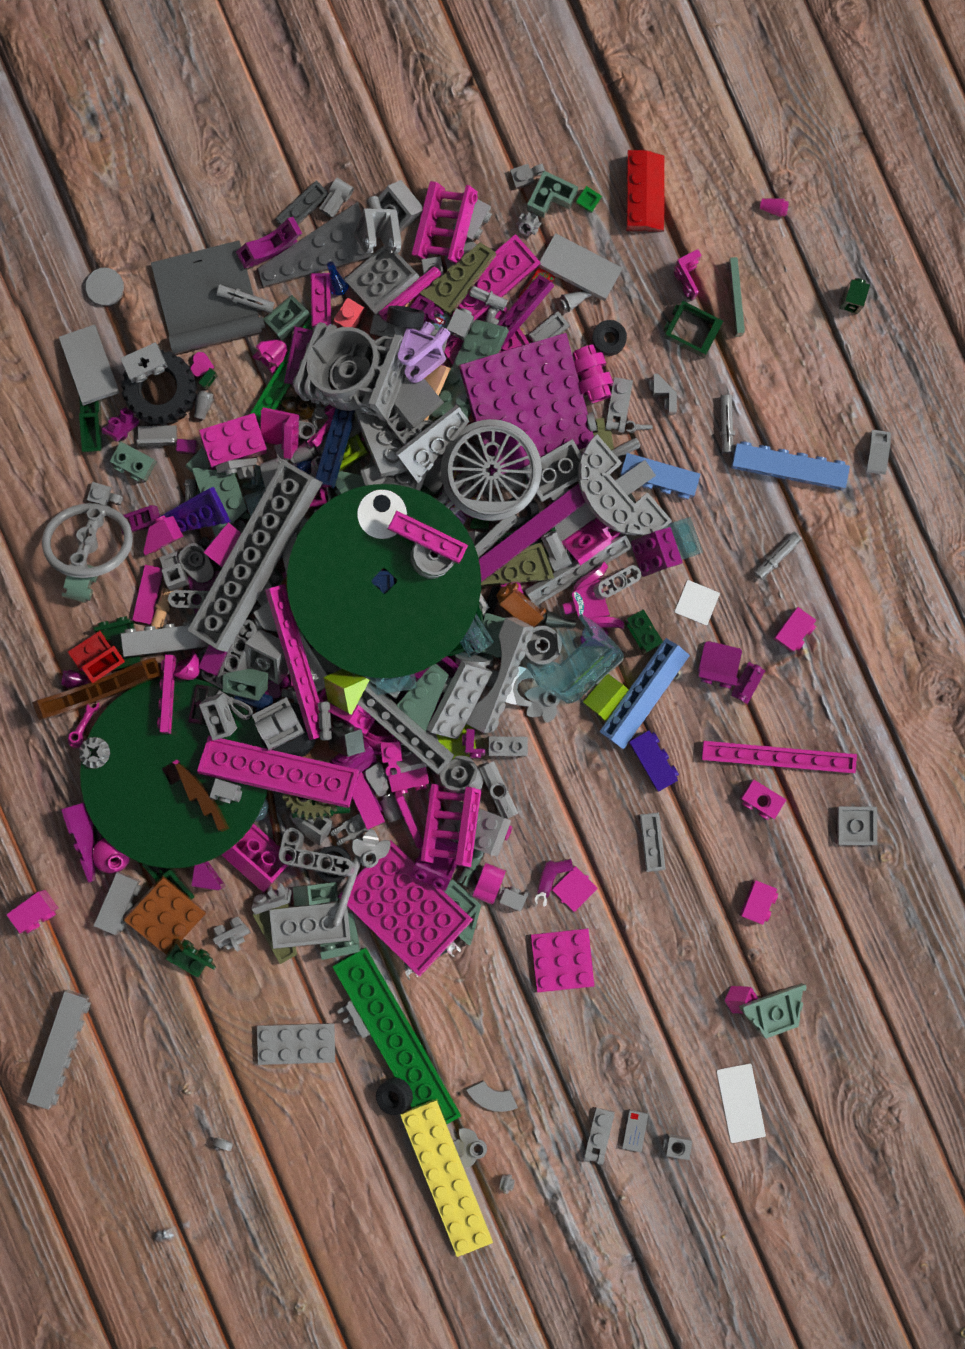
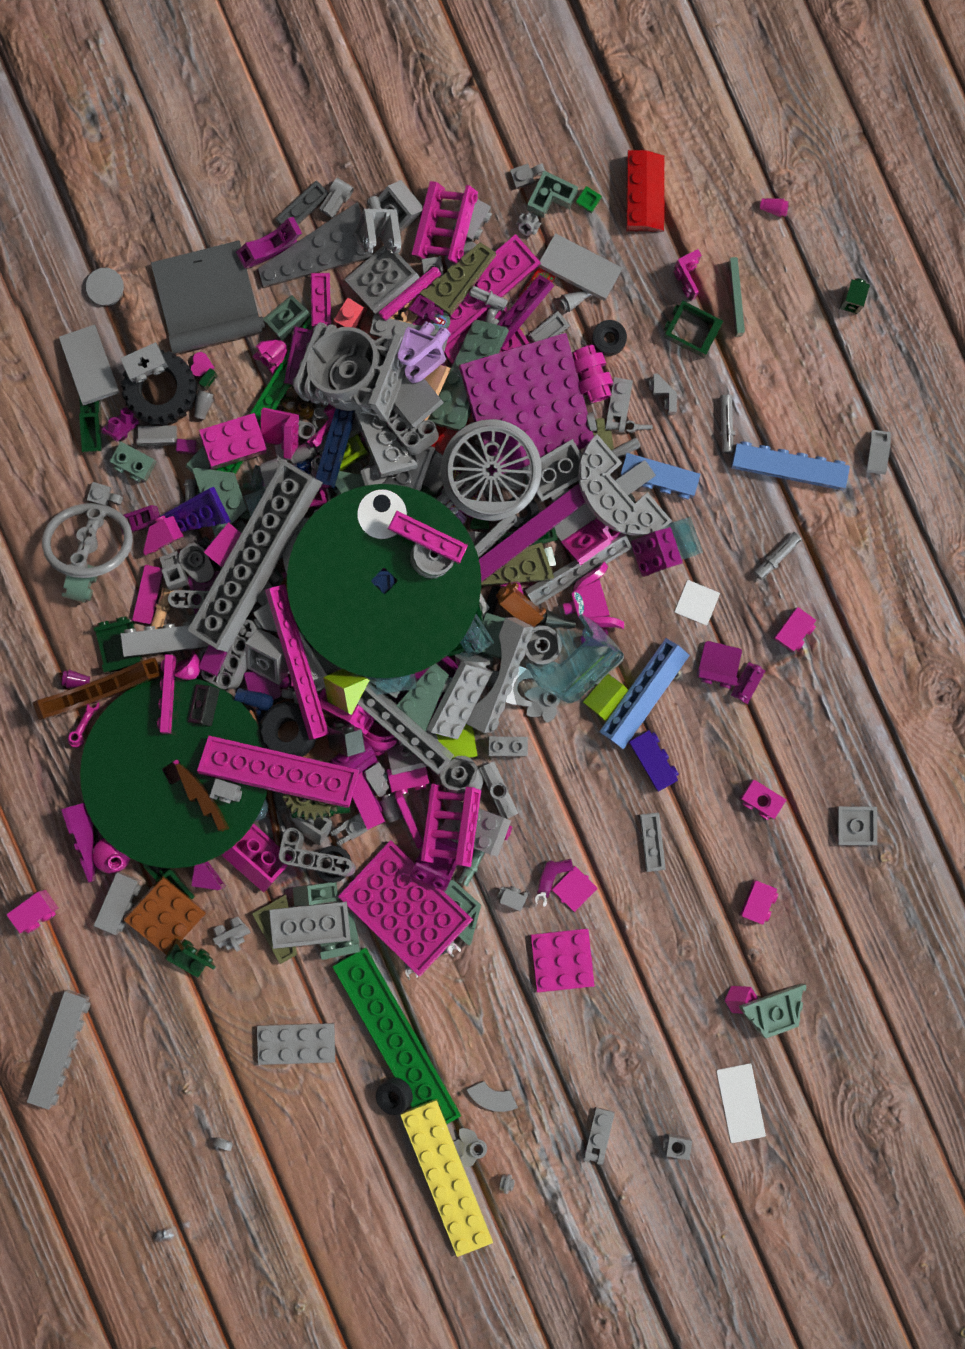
(95, 657): red piece -> none
(103, 752): light grey gear -> none
(218, 716): light grey brick -> none
(223, 292): light grey pin -> none
(230, 701): light grey piece -> none
(243, 467): light grey plate -> none
(246, 683): sand green slope -> none
(271, 899): light grey plate -> none
(277, 724): light grey plate -> none
(324, 721): light grey axle -> none
(337, 284): clear blue cone -> none
(346, 893): light grey piece -> none
(359, 1027): light grey plate -> none
(370, 845): light grey plate -> none
(391, 753): dark pink plate -> none
(405, 316): black tyre -> none
(429, 444): light grey wing -> none
(460, 323): light grey brick -> none
(468, 741): magenta bracket -> none
(489, 883): dark pink piece -> none
(558, 555): light grey piece -> none
(610, 582): light grey beam -> none
(635, 1130): light grey tile -> none
(638, 626): dark green window -> none
(779, 757): dark pink plate -> none

